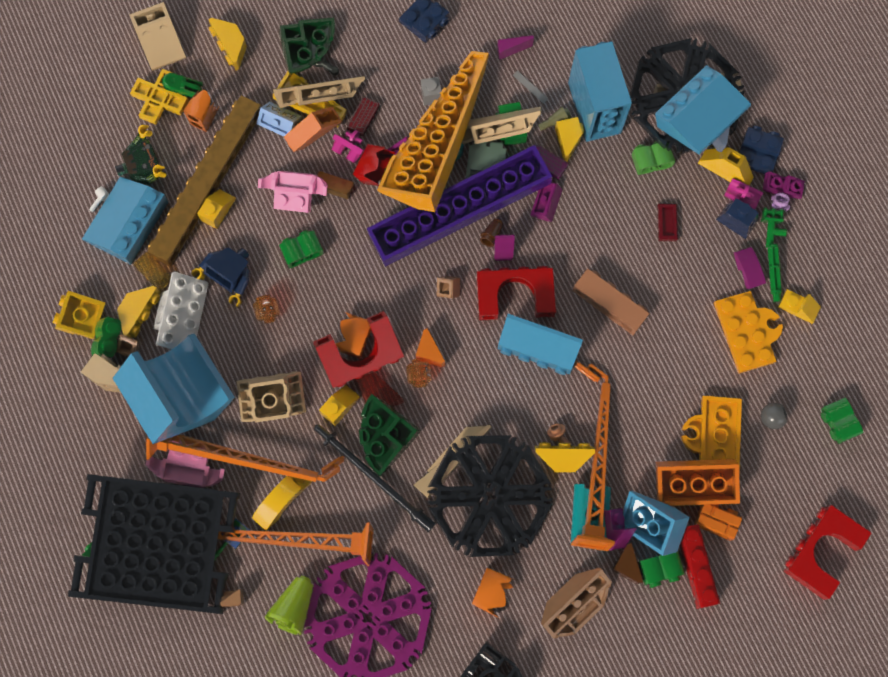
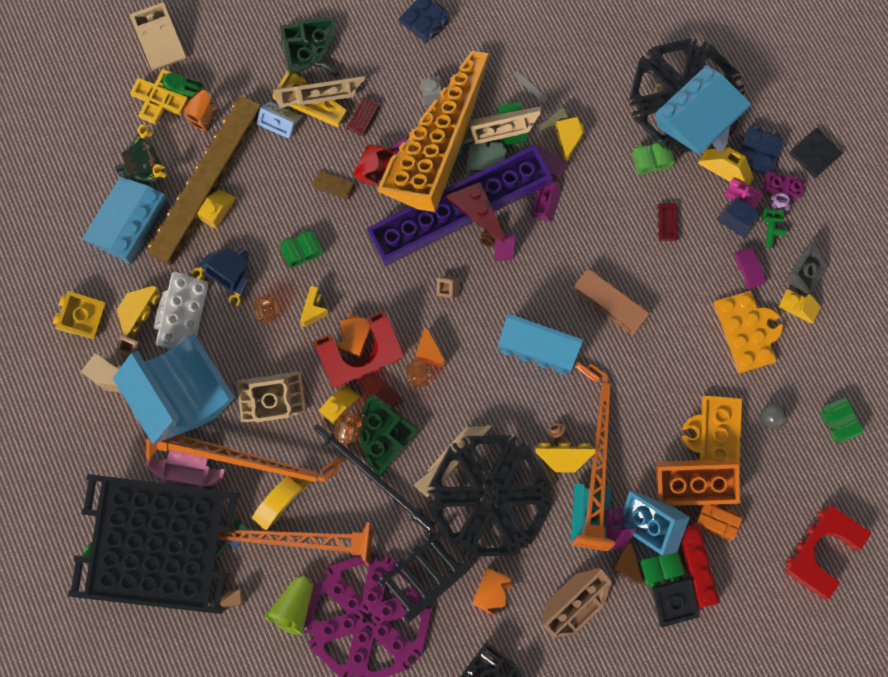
(102, 196): white hand -> none
(106, 332): green brick -> none
(152, 271): clear yellow plate -> none
(230, 41): yellow slope -> none
(293, 189): bright pink plate -> none
(311, 312): none -> yellow slope
(312, 128): orange slope -> none
(341, 143): dark pink hips -> none
(347, 429): none -> clear orange head
(428, 597): none -> black fence
(475, 204): none -> dark red wing
(510, 46): magenta slope -> none
(538, 280): red arch -> none
(599, 91): dark azure brick -> none
(675, 602): none -> black plate
(774, 271): green piece -> none
(807, 270): none -> dark grey slope
(815, 153): none -> black plate

